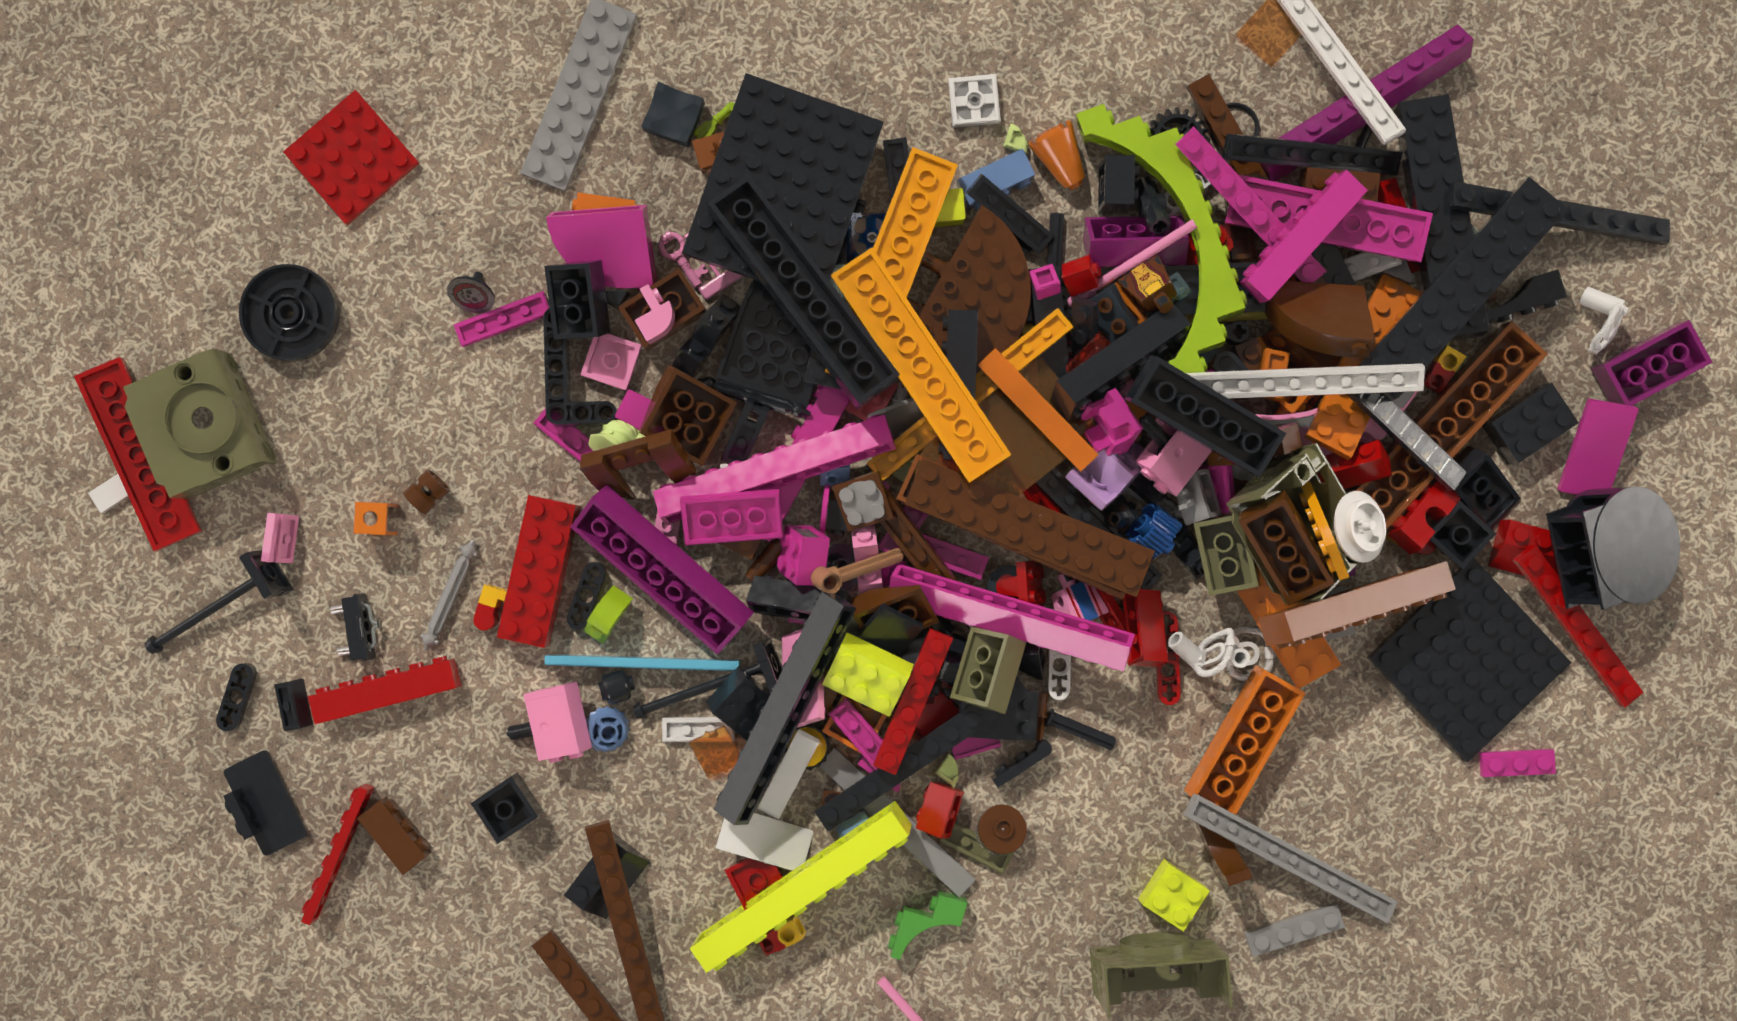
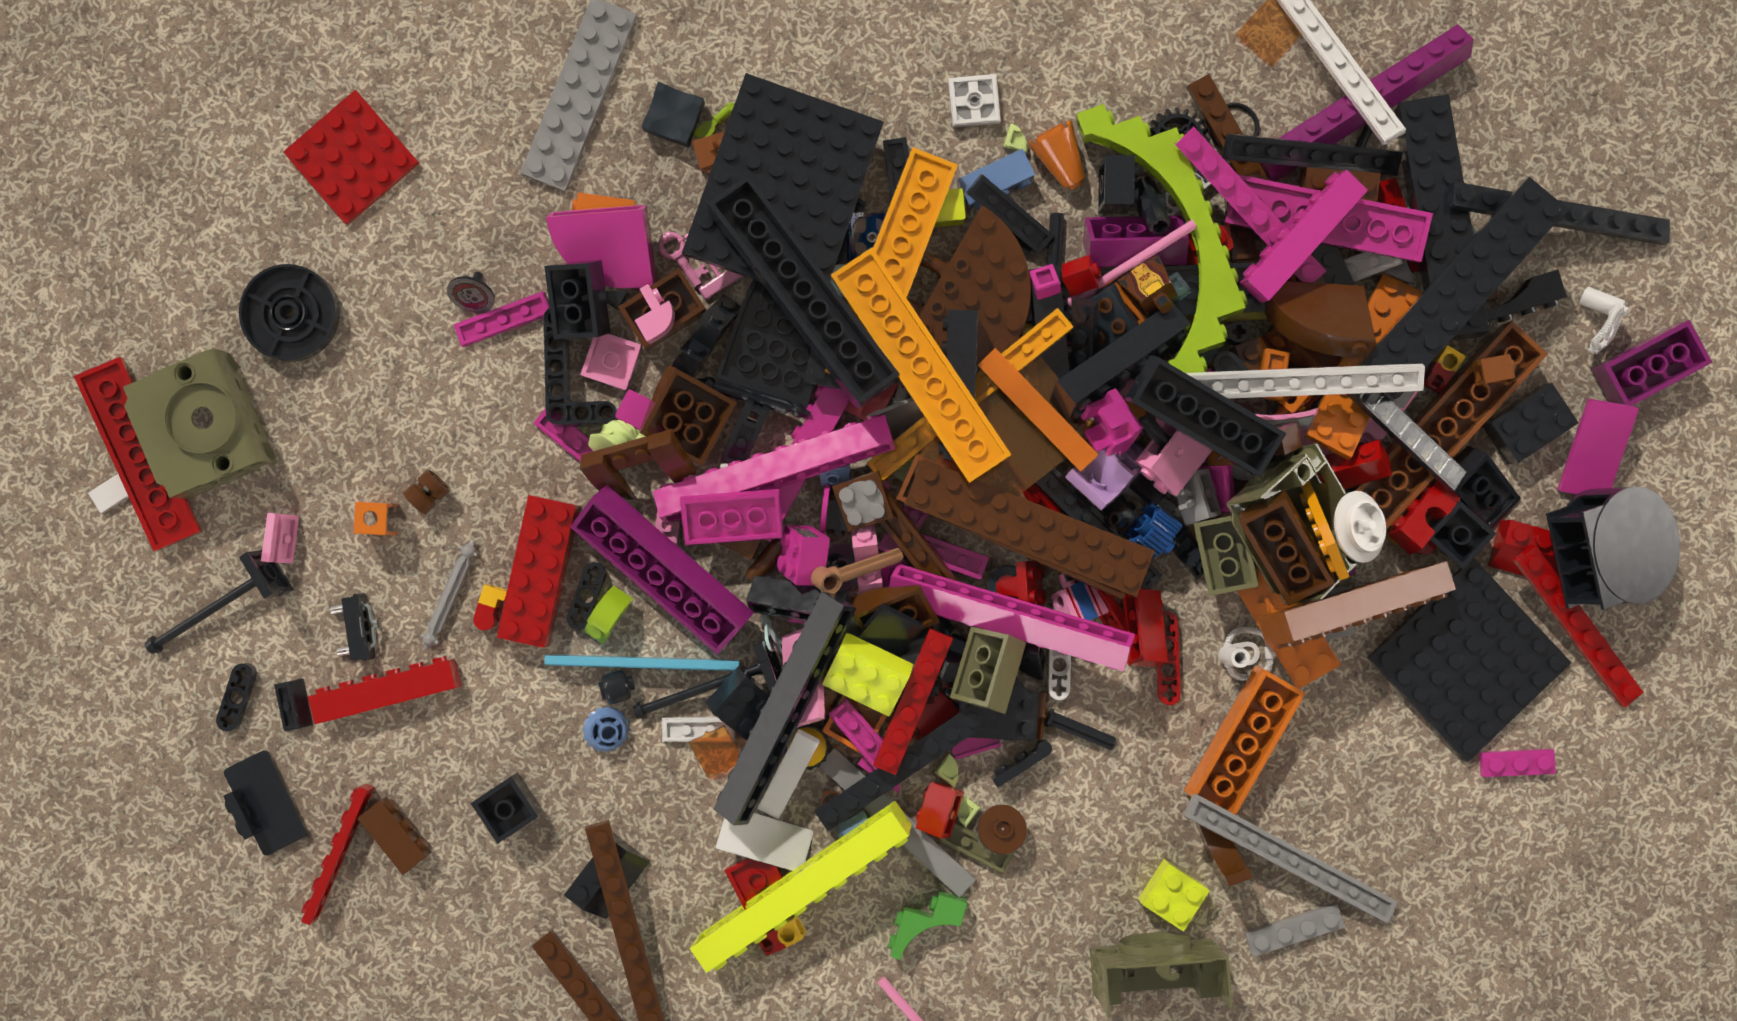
(555, 723): bright pink piece -> none
(771, 638): none -> light aqua piece
(967, 810): none -> yellowish green tile
(1093, 347): clear red slope -> none
(1196, 656): white piece -> none
(1493, 369): none -> dark orange brick

